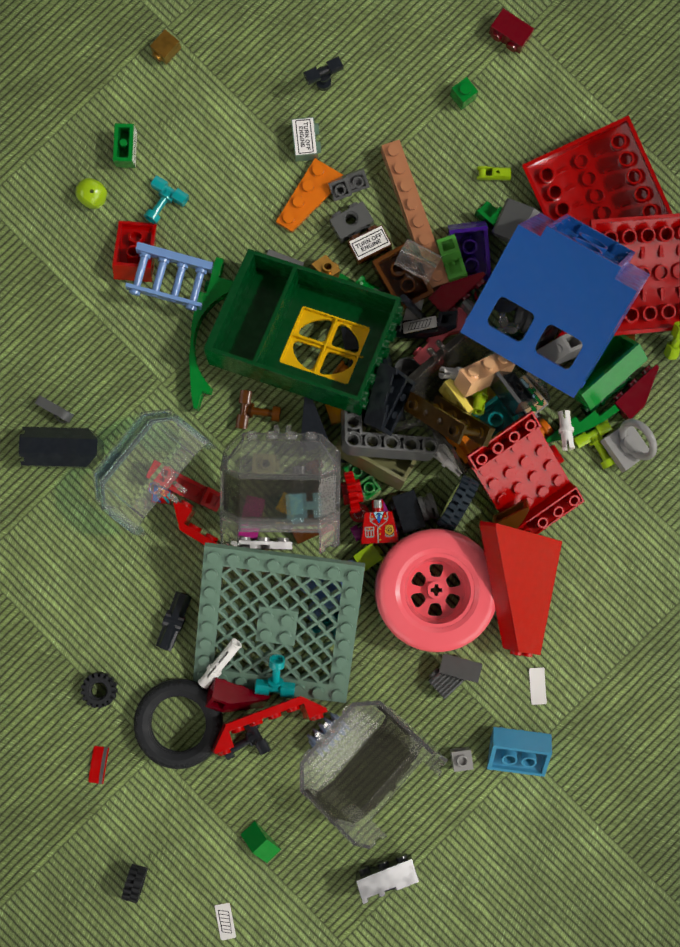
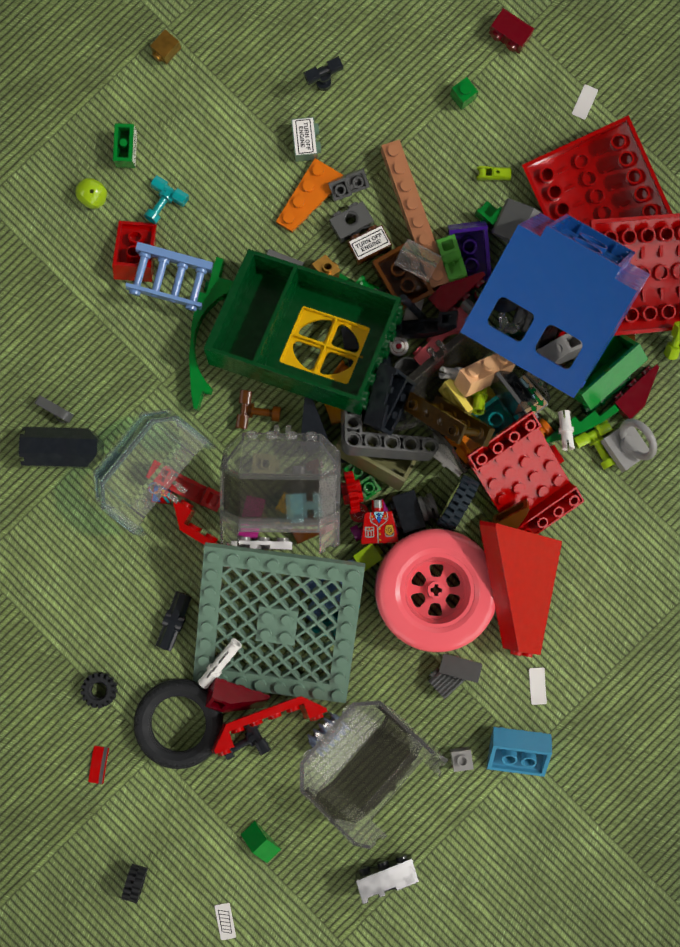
(275, 682): teal bar -> none
(399, 347): none -> white tile
(420, 324): white sticker -> none
(585, 101): none -> white sticker

